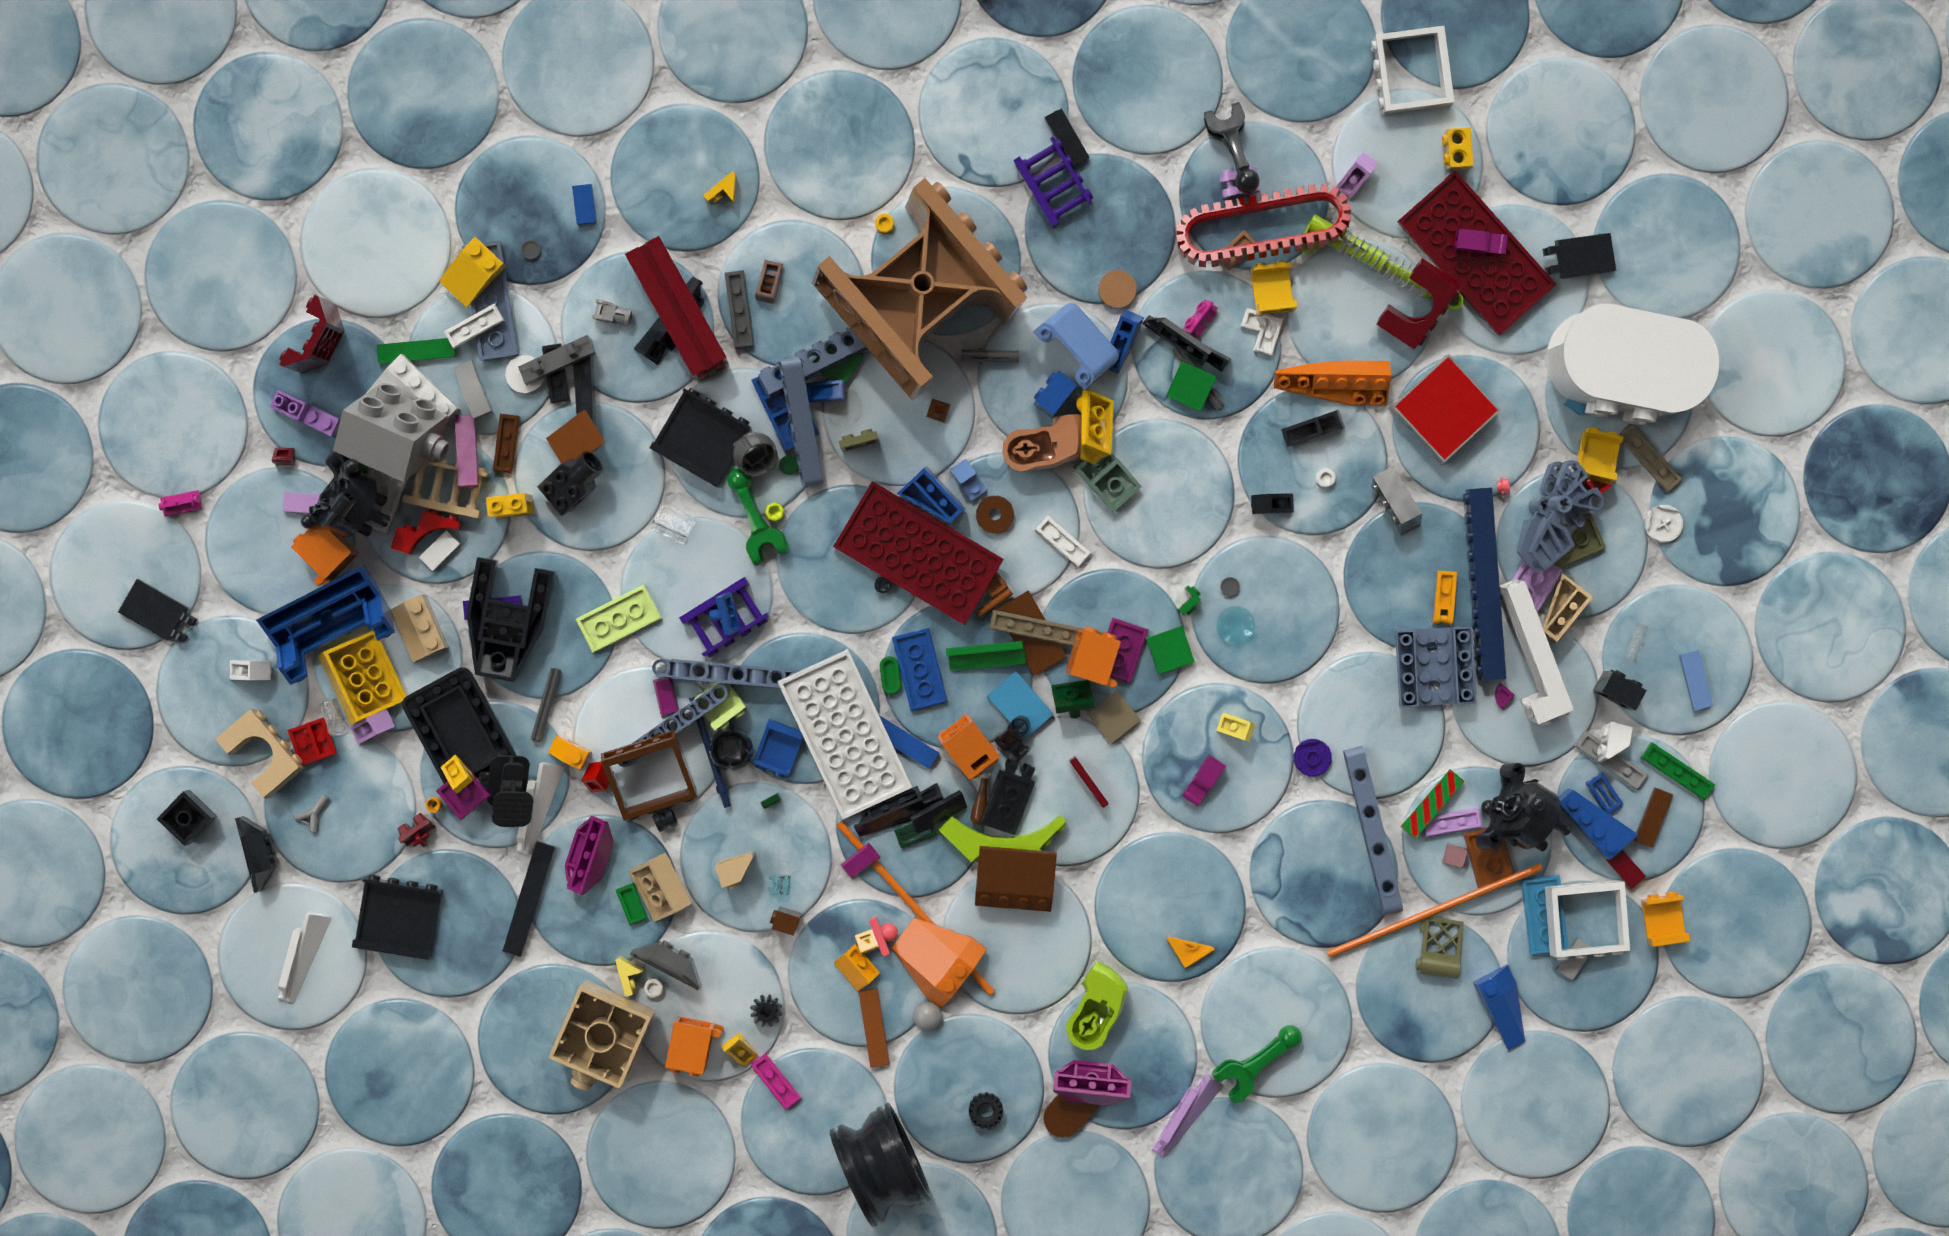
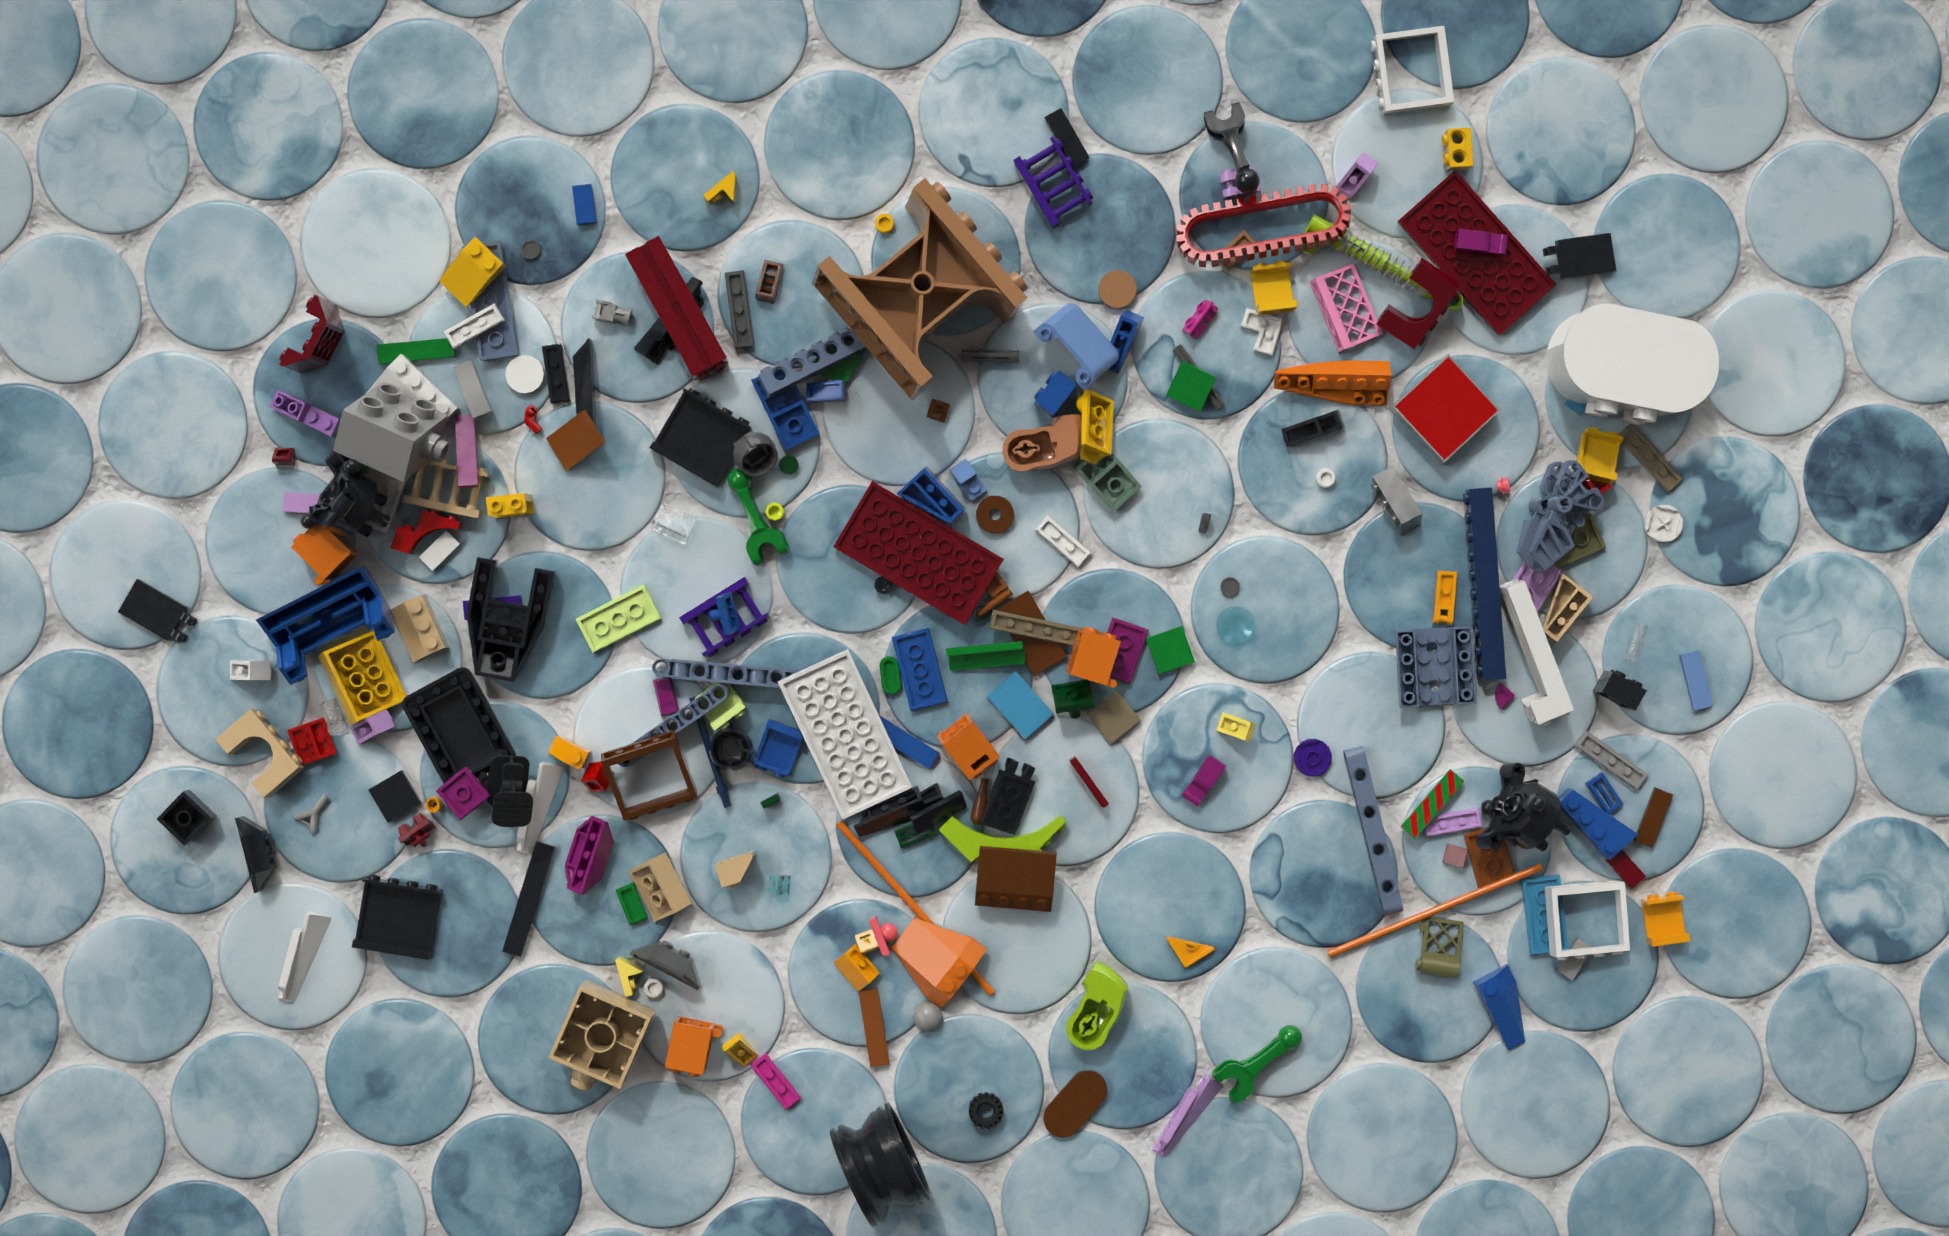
(180, 503): dark pink hinge -> none
(395, 796): none -> black tile
(457, 774): yellow slope -> none
(506, 443): reddish brown tile -> none
(530, 419): none -> red arm
(545, 705): dark grey axle -> none
(557, 360): dark grey hinge -> none
(571, 482): black brick -> none
(665, 819): black wheel -> none
(769, 1005): black gear -> none
(785, 920): reddish brown brick -> none
(800, 421): sand blue beam -> none
(860, 860): magenta tile -> none
(866, 438): olive plate -> none
(1011, 738): black piece -> none
(1092, 1083): magenta wedge -> none
(1186, 343): black wedge -> none
(1189, 606): green bracket -> none
(1204, 522): none -> dark grey tile
(1272, 503): black slope -> none
(1330, 311): none -> bright pink fence
(1614, 739): white slope -> none
(1677, 771): green tile -> none

